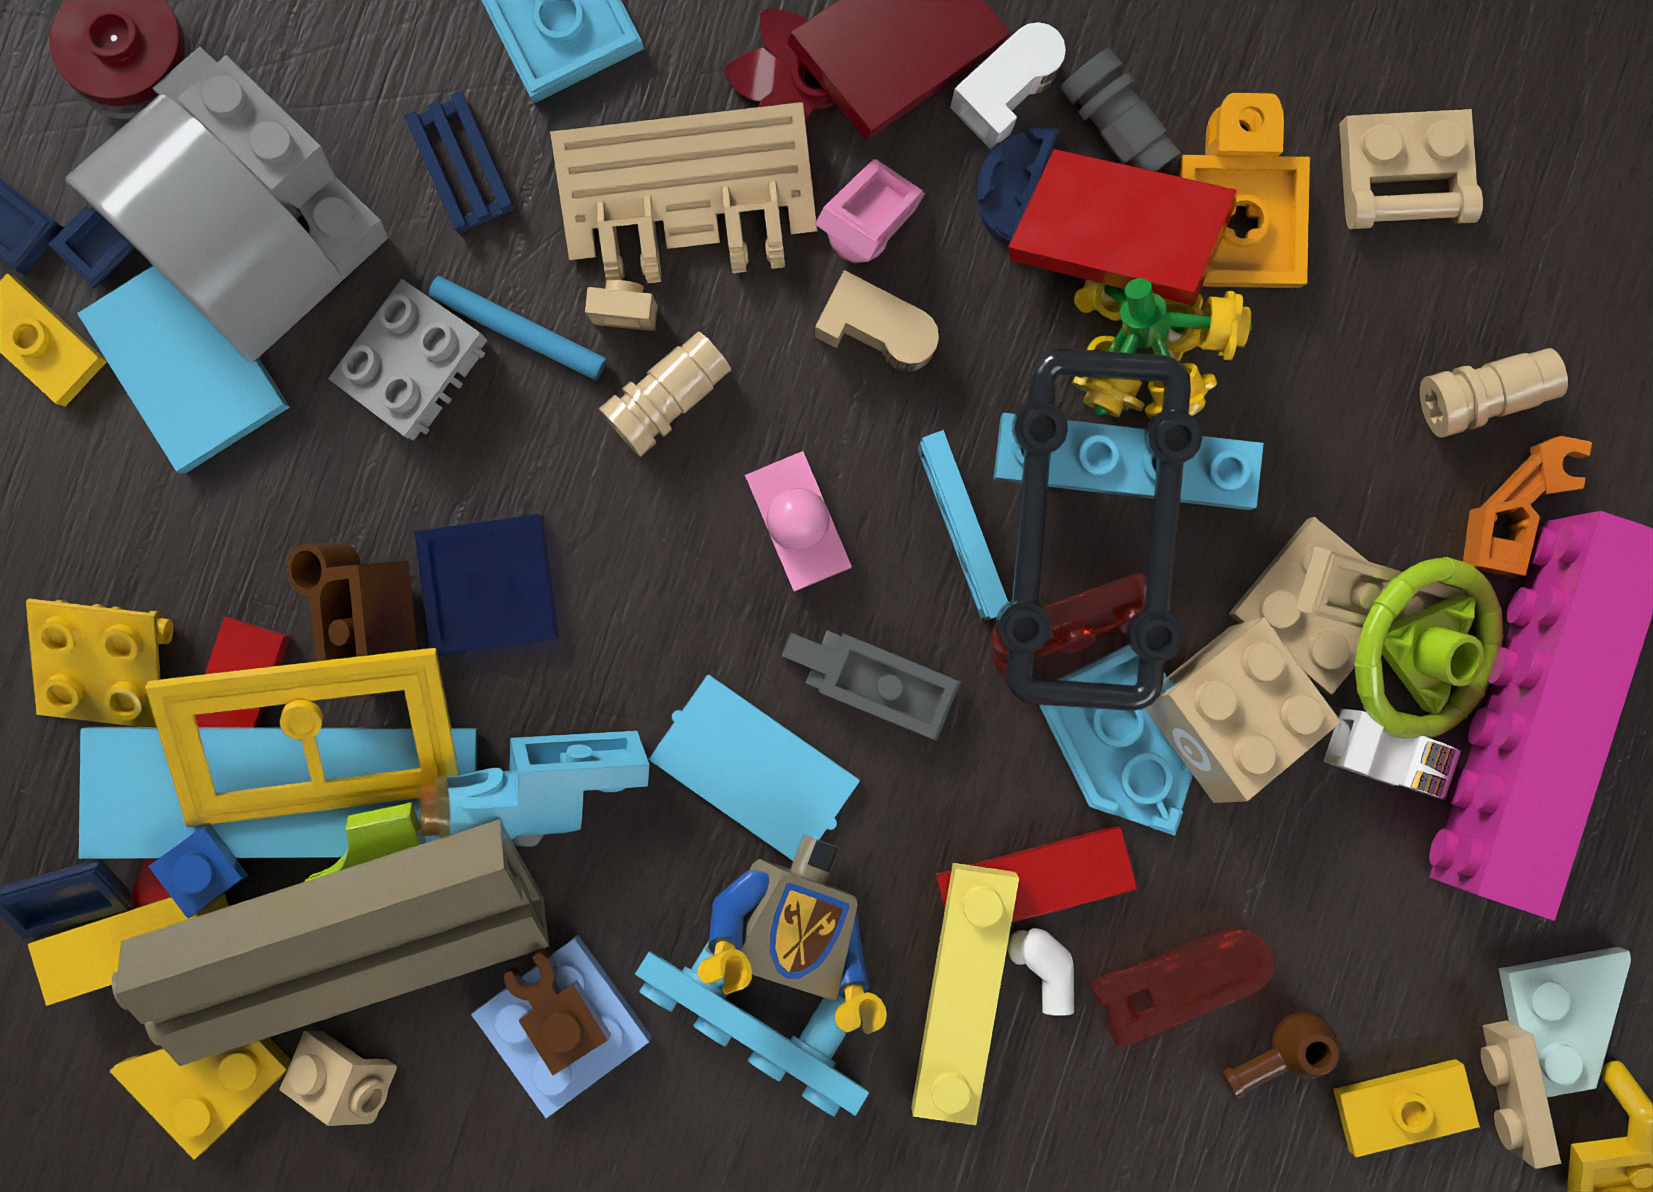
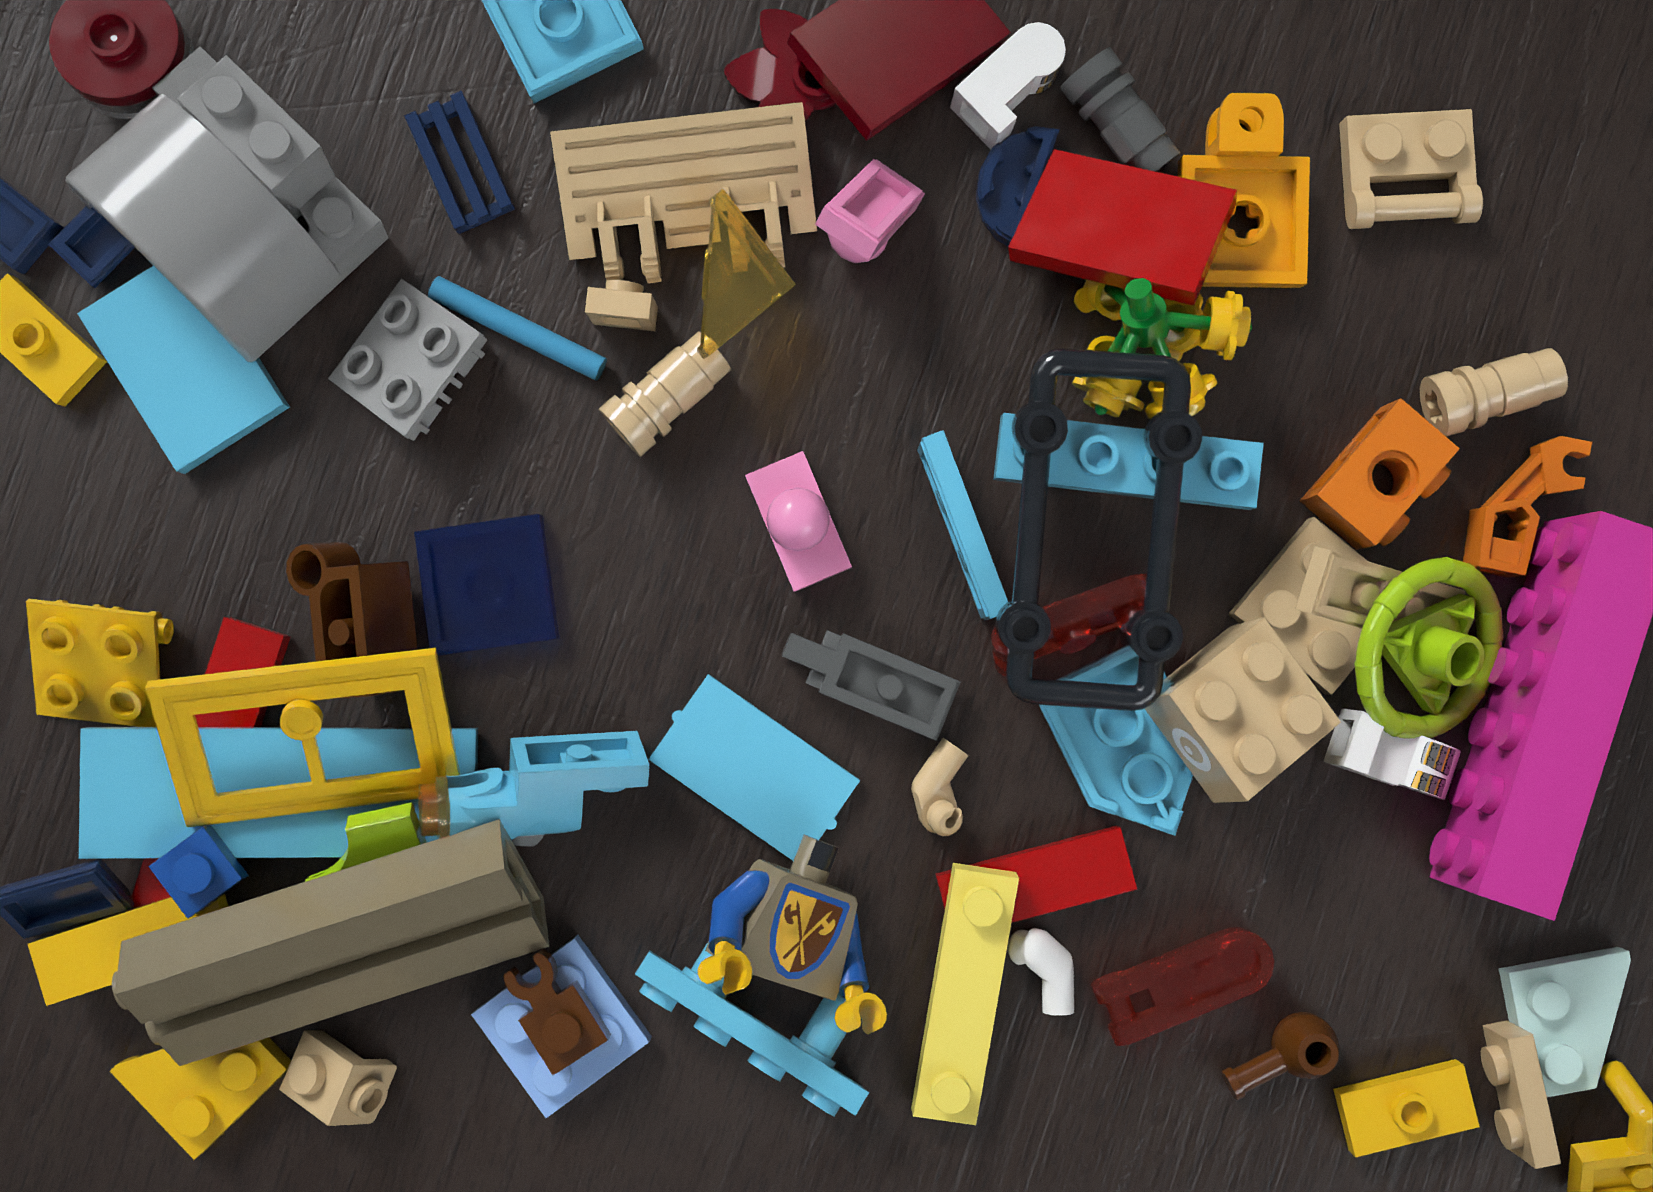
(738, 275): none -> clear yellow tile
(879, 320): tan leg -> none
(934, 793): none -> tan arm
(1412, 453): none -> orange brick

